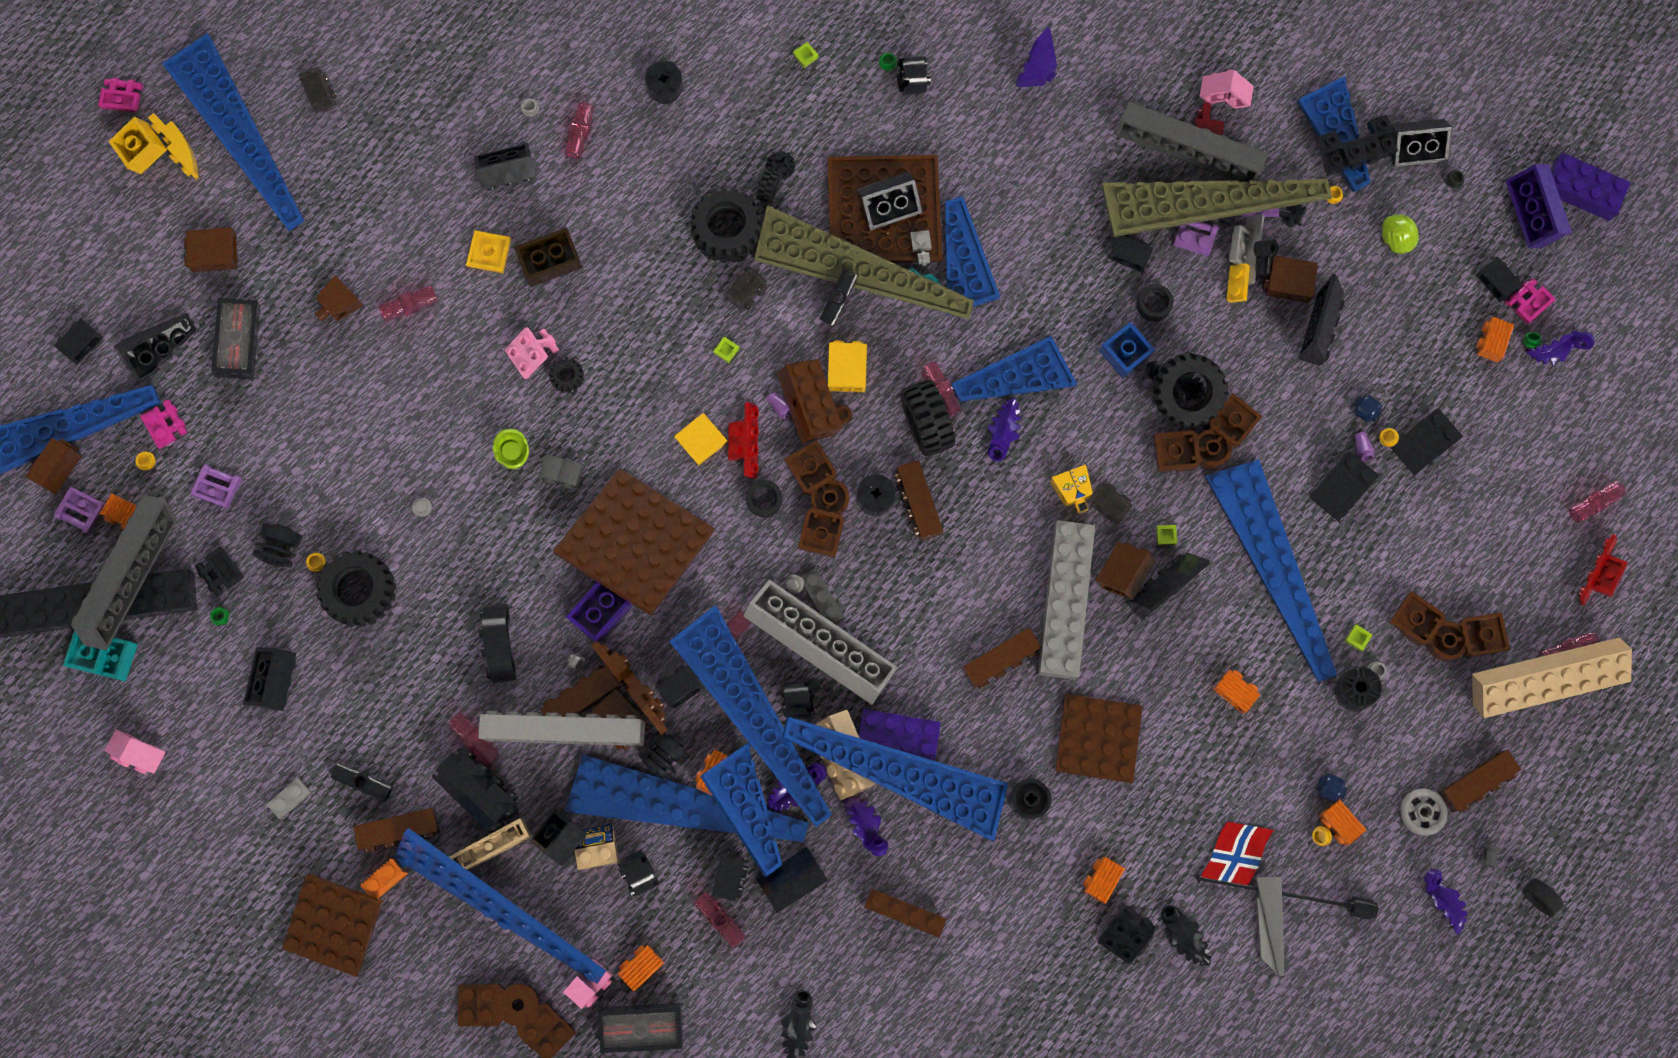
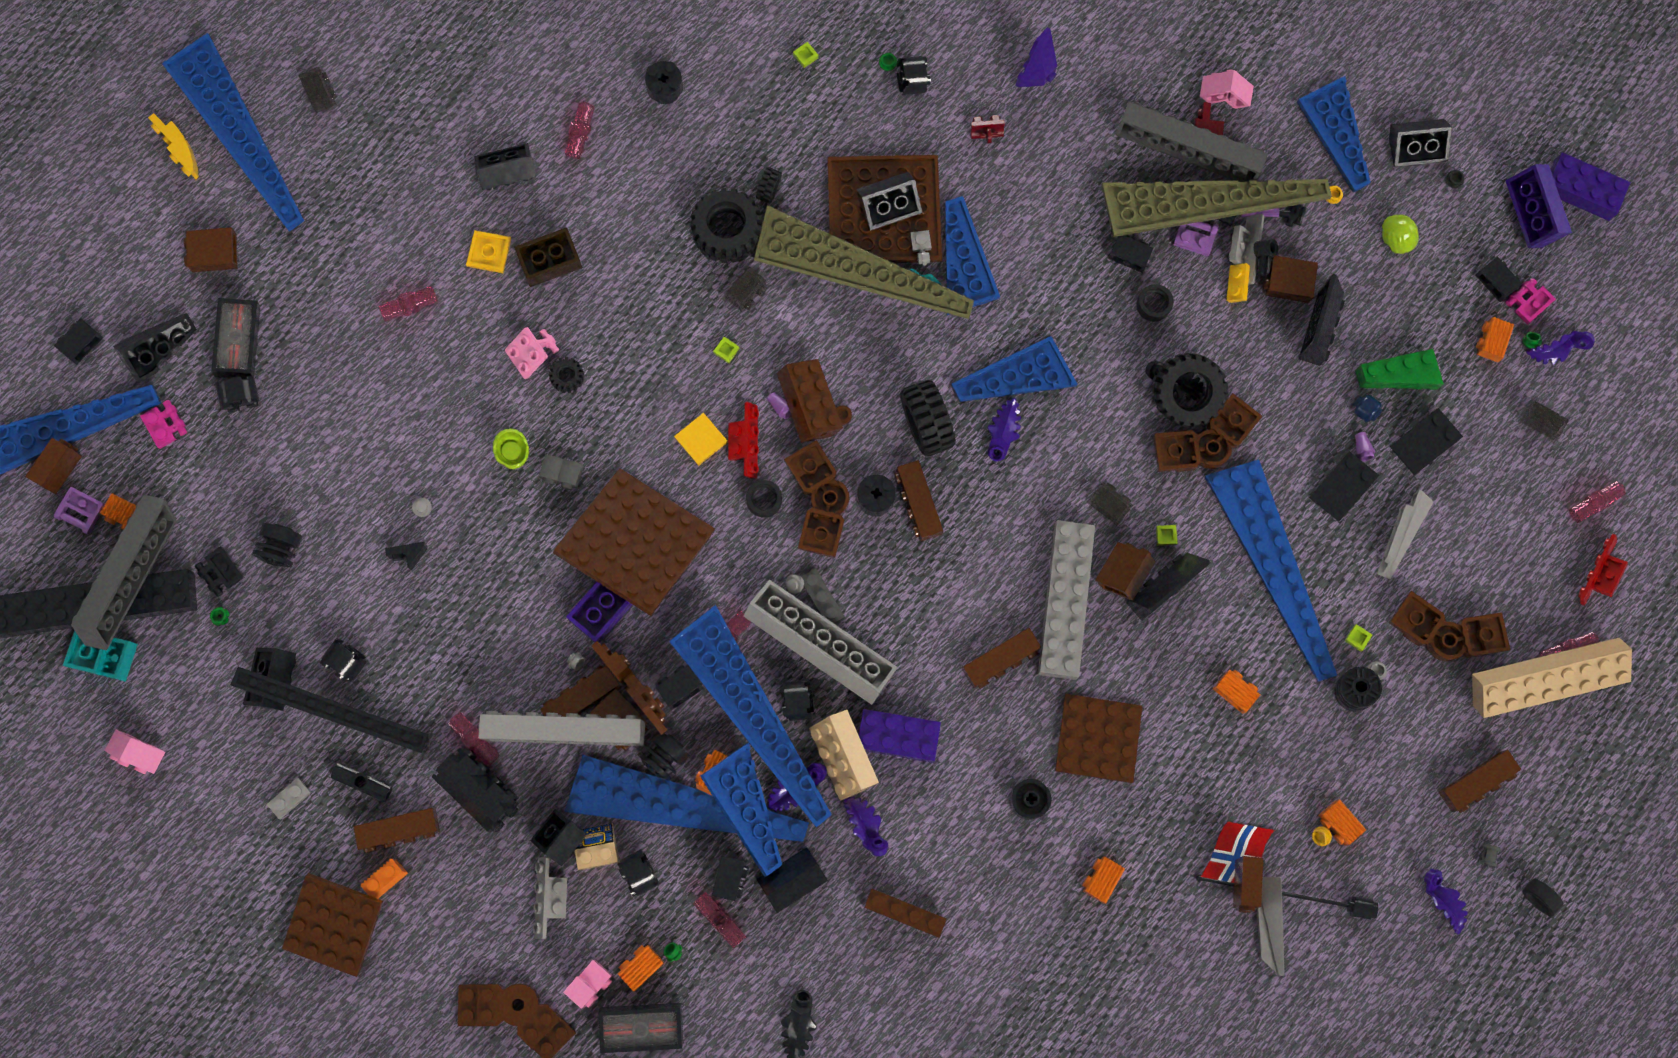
(120, 100): dark pink plate -> none
(137, 145): yellow brick -> none
(145, 460): yellow plate -> none
(214, 492): medium lavender plate -> none
(236, 393): none -> black brick
(315, 562): yellow plate -> none
(329, 709): none -> black plate
(334, 576): black tyre -> none
(336, 301): reddish brown torso -> none
(344, 660): none -> black brick
(412, 552): none -> black slope
(452, 877): blue wing -> none
(492, 845): tan brick -> none
(497, 643): black brick -> none
(530, 107): light grey plate -> none
(550, 897): none -> light grey bracket
(672, 952): none -> green plate
(789, 163): black gear -> none
(833, 308): black piece -> none
(847, 366): yellow brick -> none
(932, 372): clear pink piece -> none
(943, 789): blue wing -> none
(987, 129): none -> dark red hips
(1073, 487): yellow torso -> none
(1126, 350): blue brick -> none
(1127, 934): black bracket -> none
(1185, 936): black plant -> none
(1248, 883): none -> reddish brown brick
(1331, 787): dark blue head -> none
(1355, 153): black bracket -> none
(1388, 437): yellow plate -> none
(1403, 532): none -> light grey wedge
(1409, 371): none -> green wedge
(1415, 825): light grey plate -> none
(1544, 420): none -> clear smoke brick

